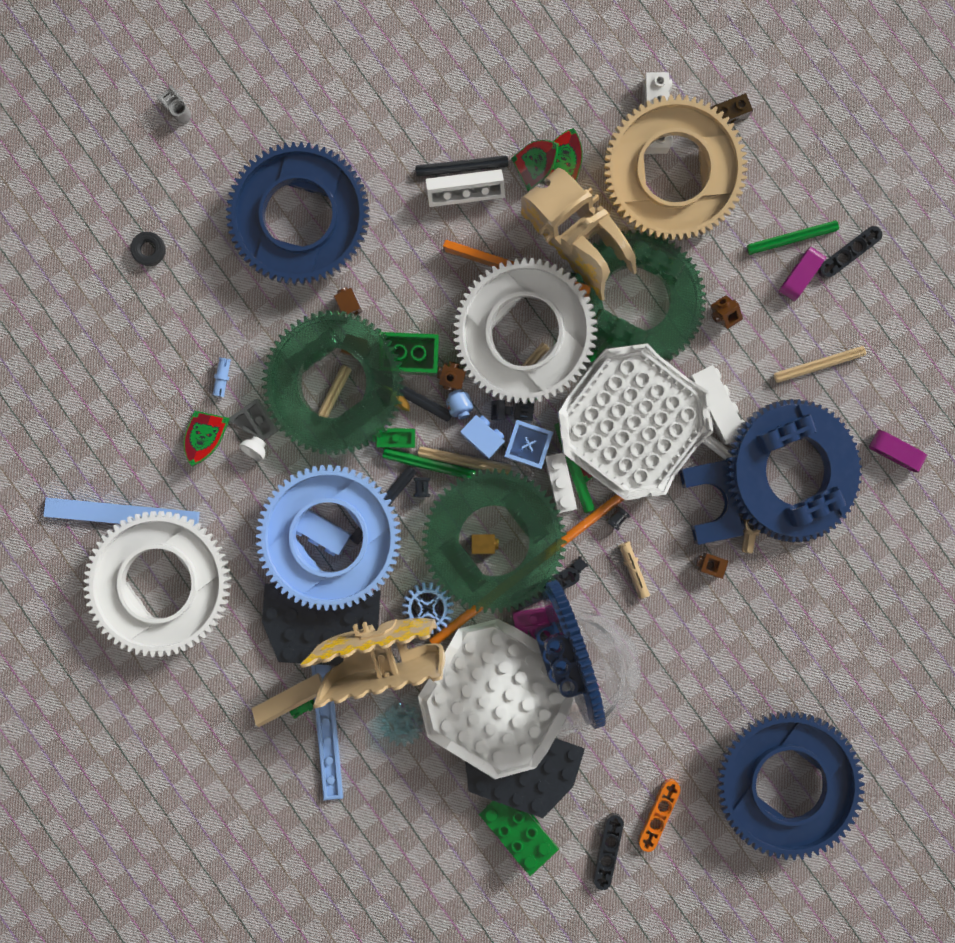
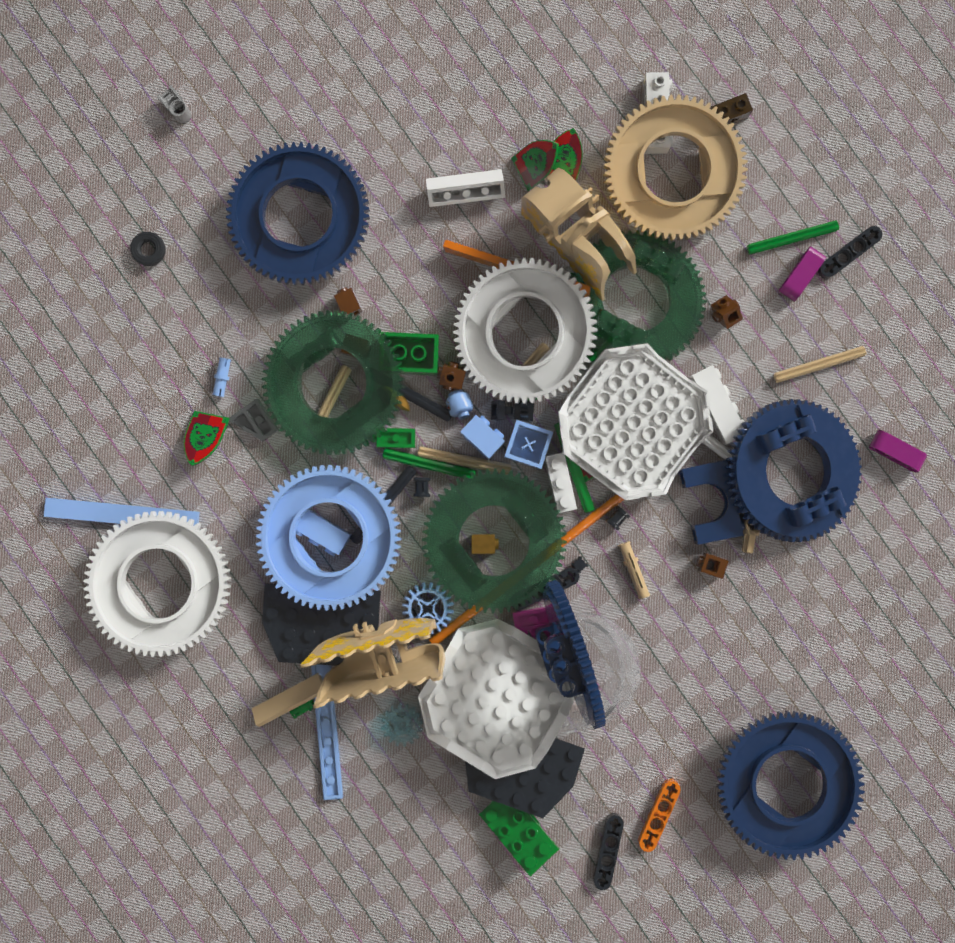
(254, 448): white piece -> none
(461, 166): black axle -> none

